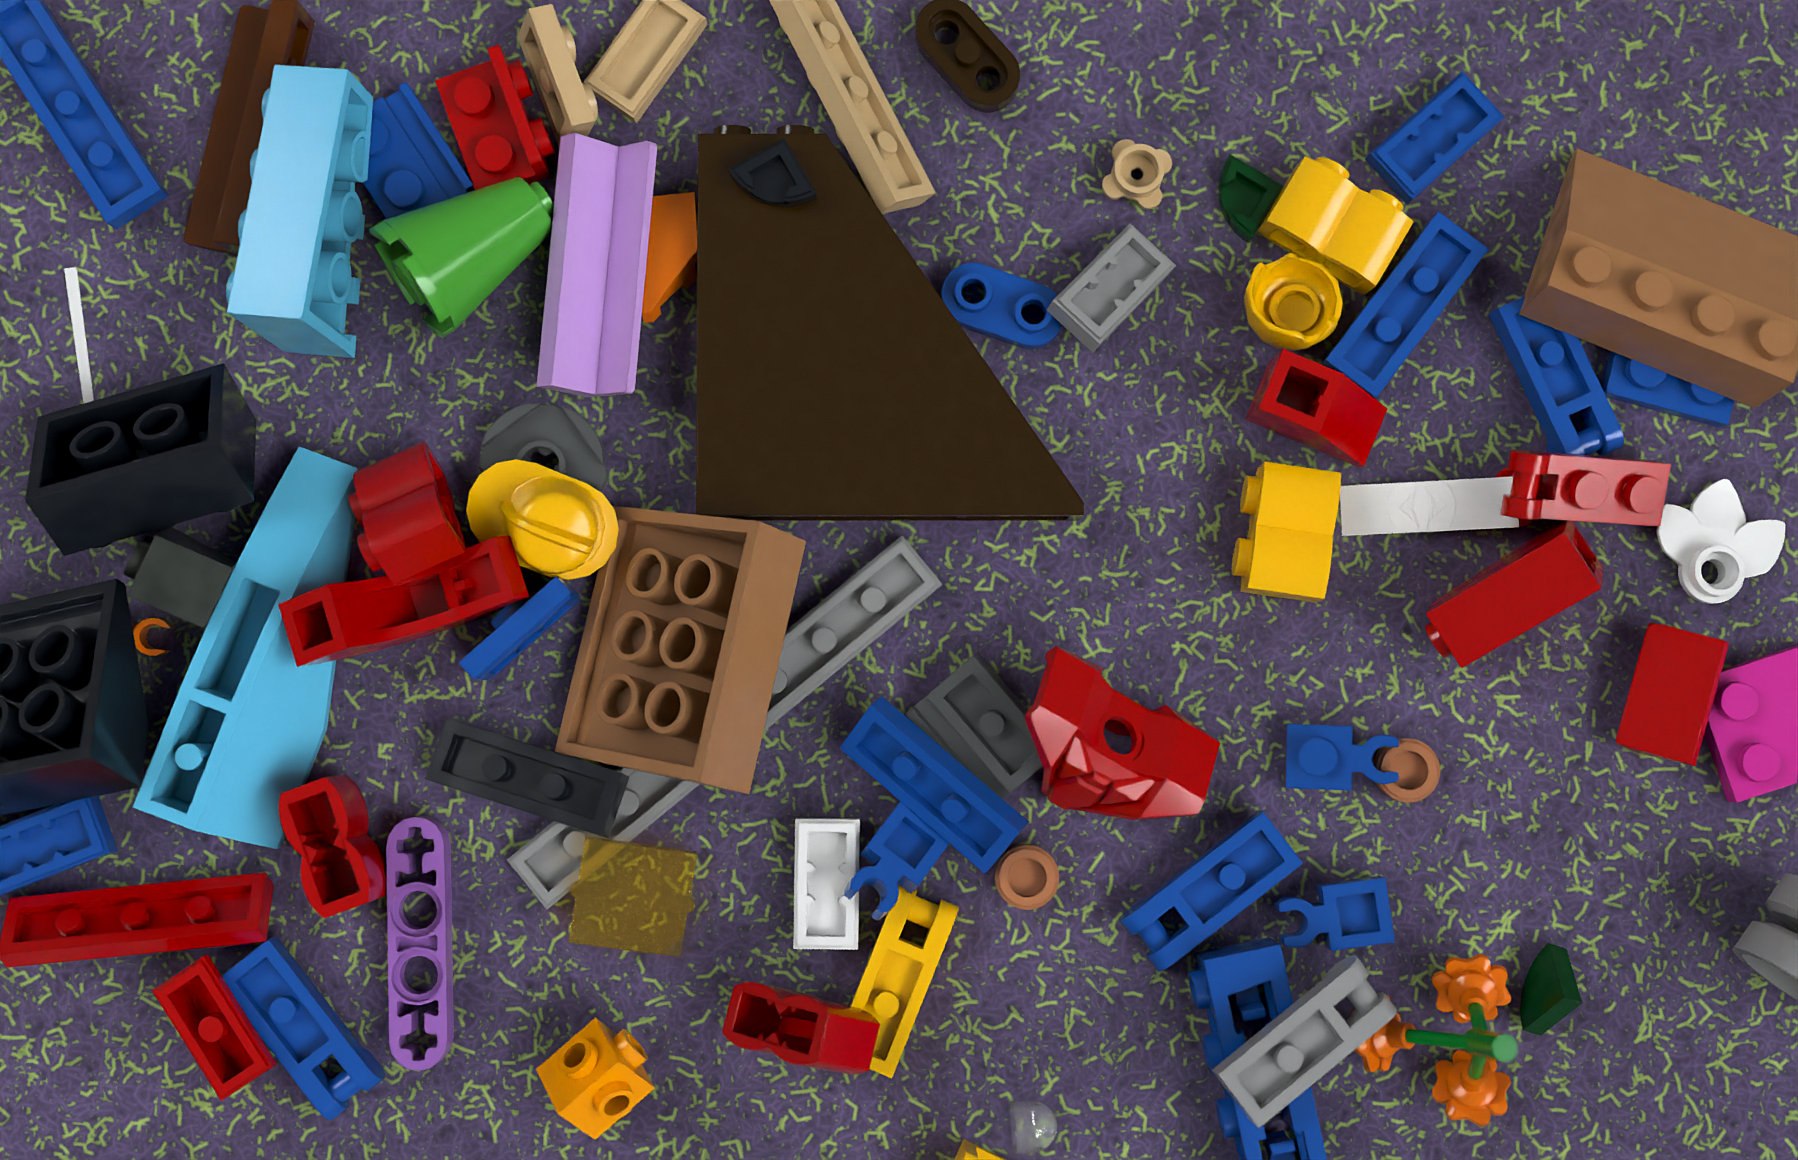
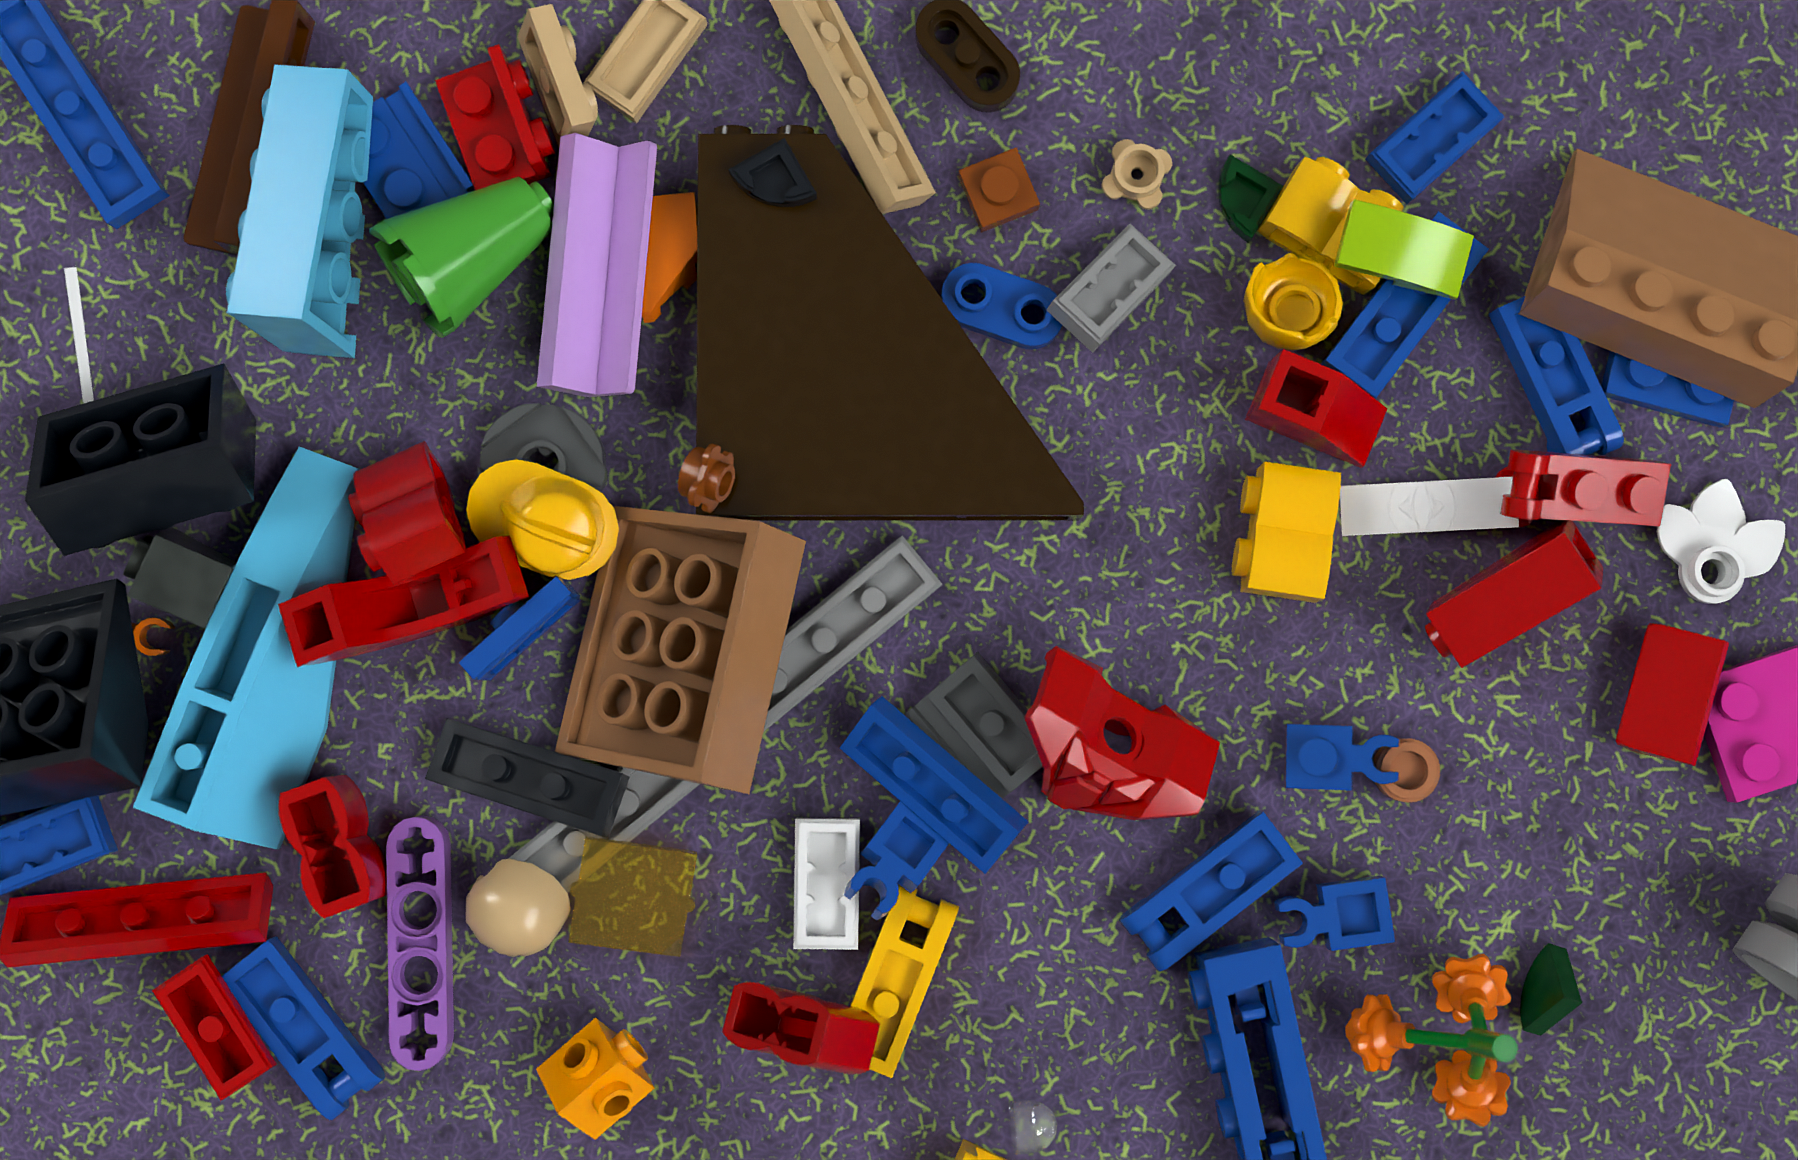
(516, 908): none -> tan hair
(706, 477): none -> dark orange plate
(998, 189): none -> dark orange plate
(1026, 876): nougat tile -> none
(1304, 1042): light grey plate -> none
(1404, 249): none -> lime slope

